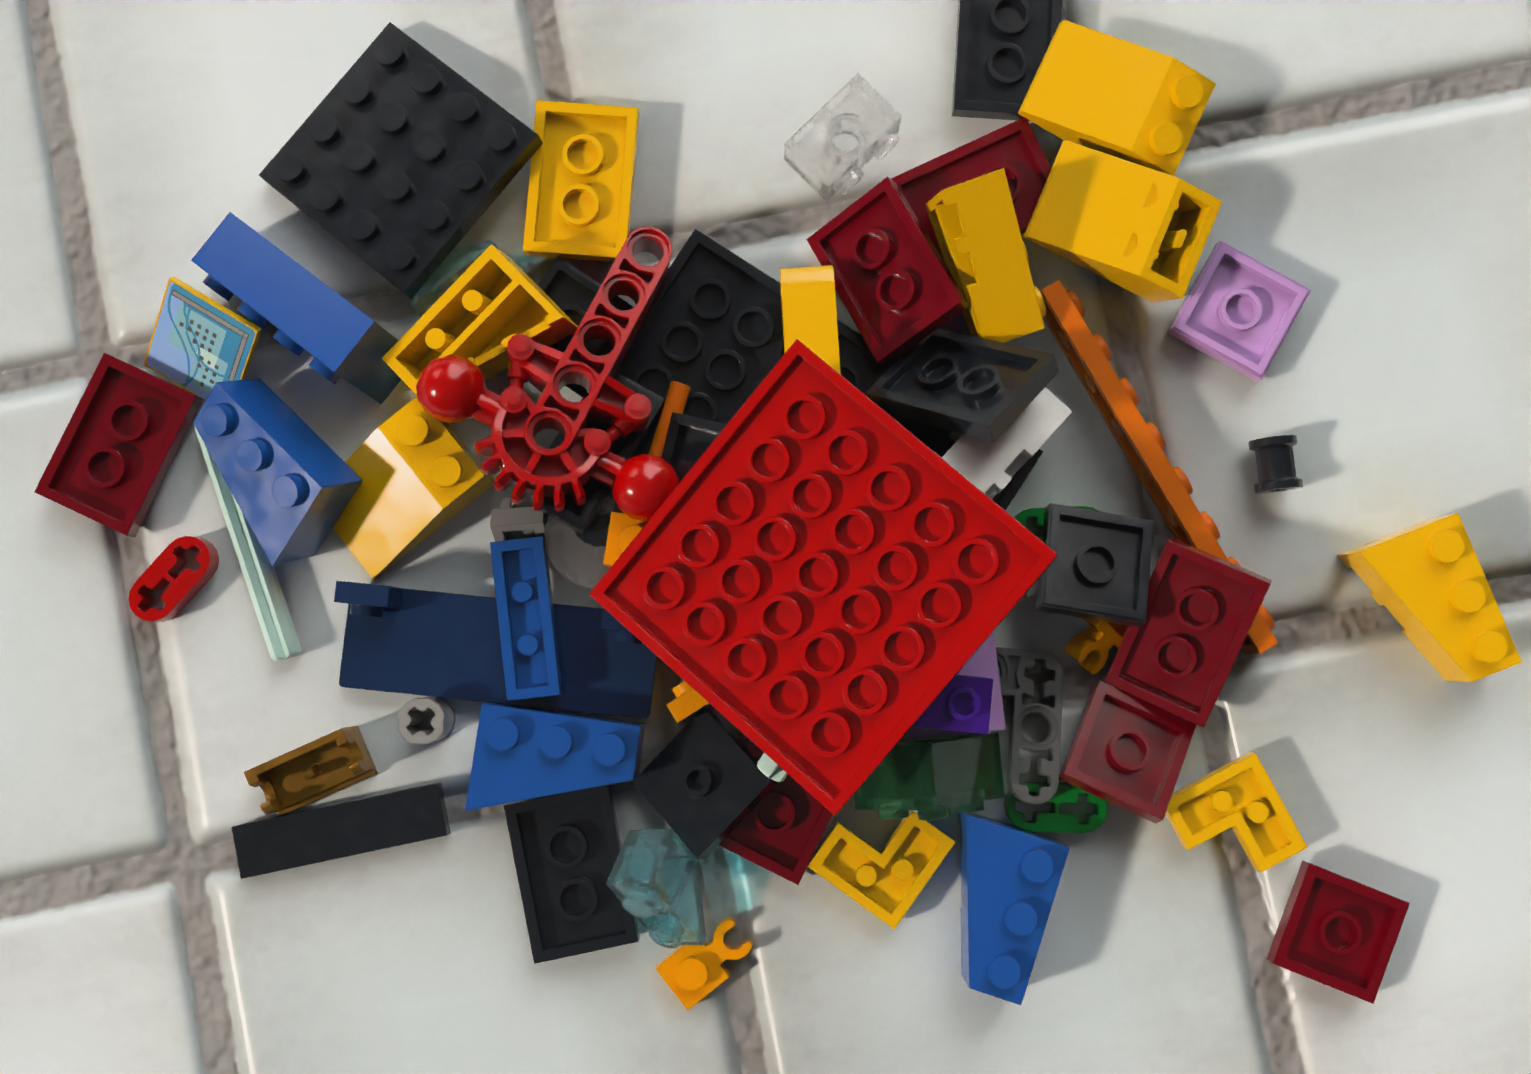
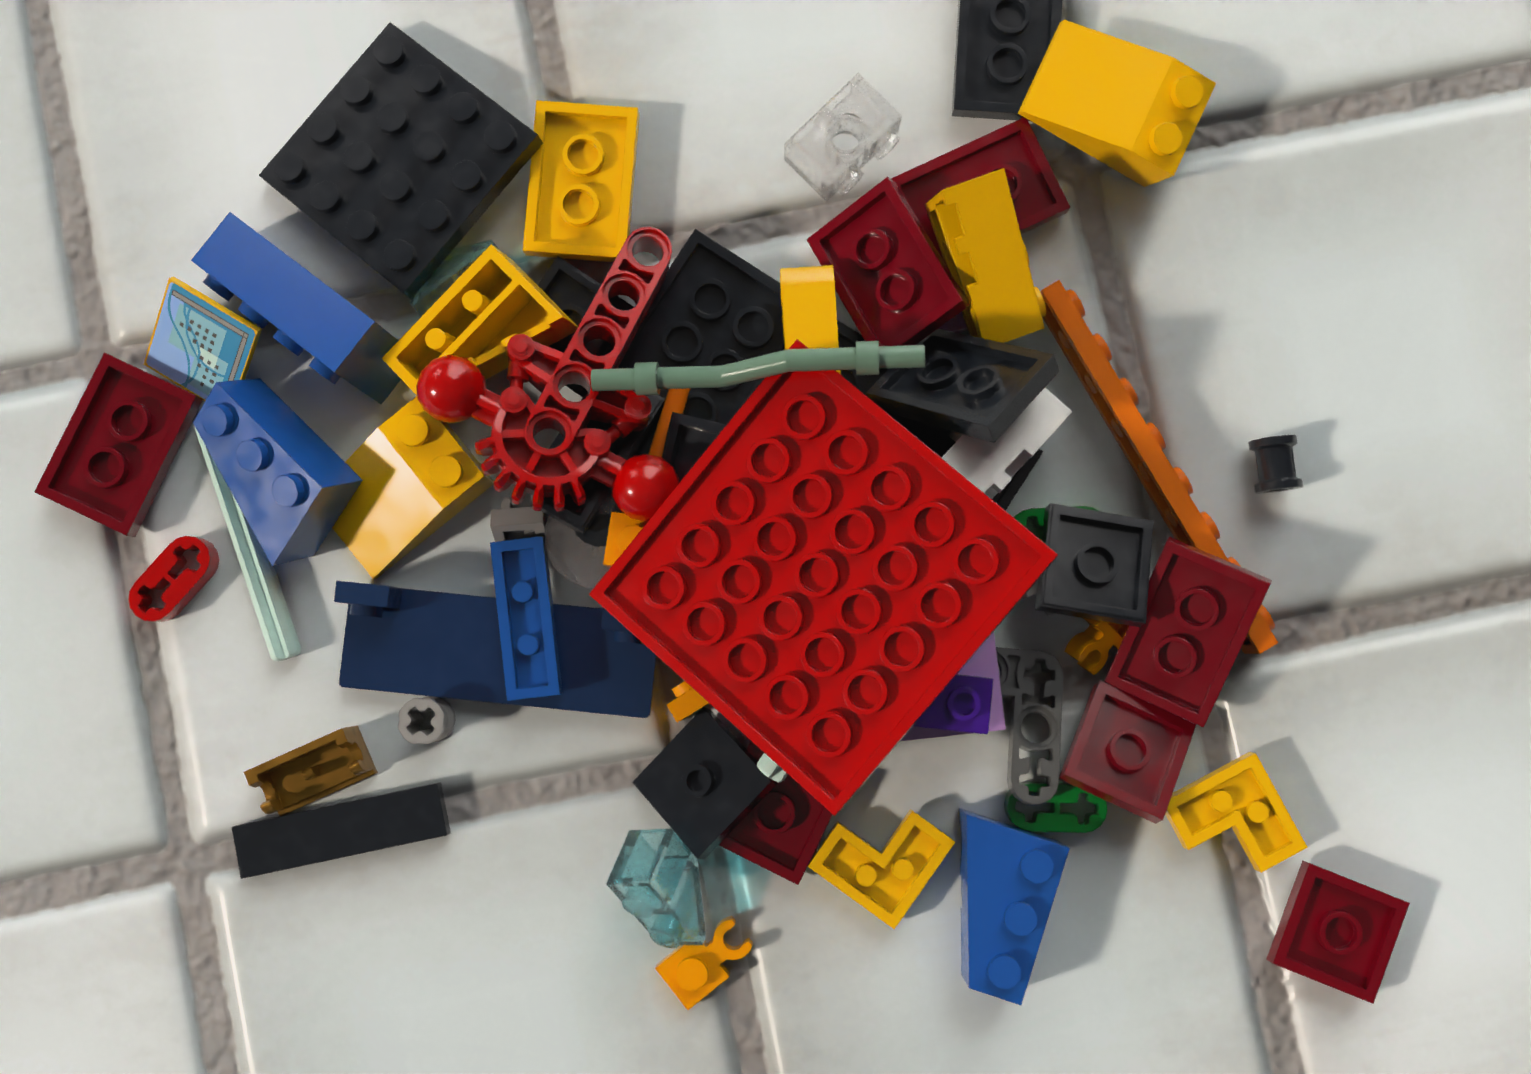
(548, 752): blue wedge -> none
(562, 864): black plate -> none
(865, 358): none -> sand green bar
(935, 777): clear green brick -> none
(1123, 221): yellow slope -> none
(1238, 311): lavender plate -> none
(1438, 596): yellow wedge -> none

